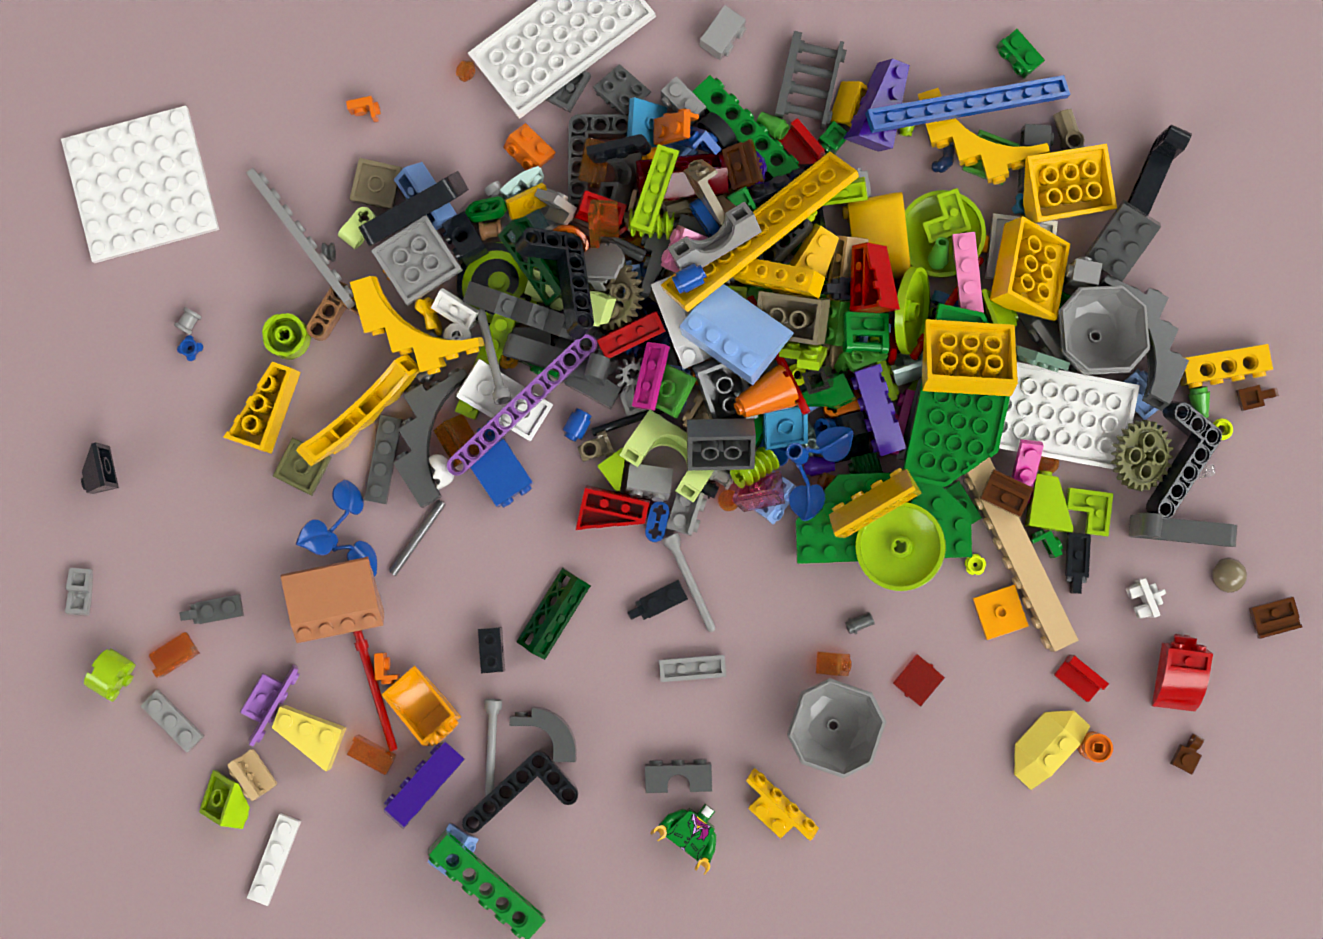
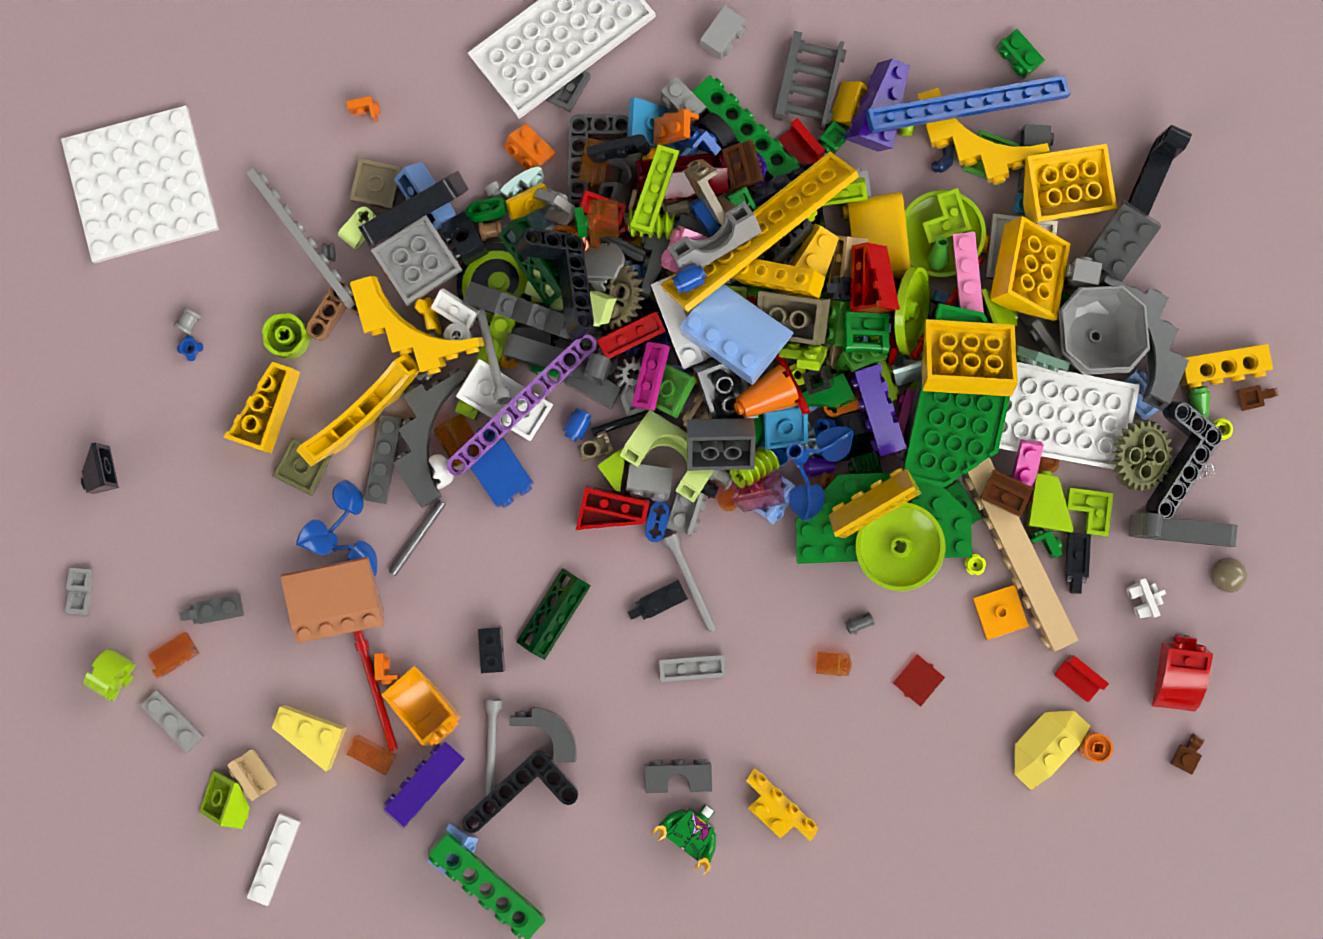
(264, 700): medium lavender bracket -> none
(465, 70): clear orange plate -> none
(581, 222): none -> green plate
(619, 87): dark grey hinge -> none
(776, 126): bright green cone -> none
(854, 739): light grey rock -> none
(1068, 129): dark tan piece -> none
(1275, 617): reddish brown plate -> none

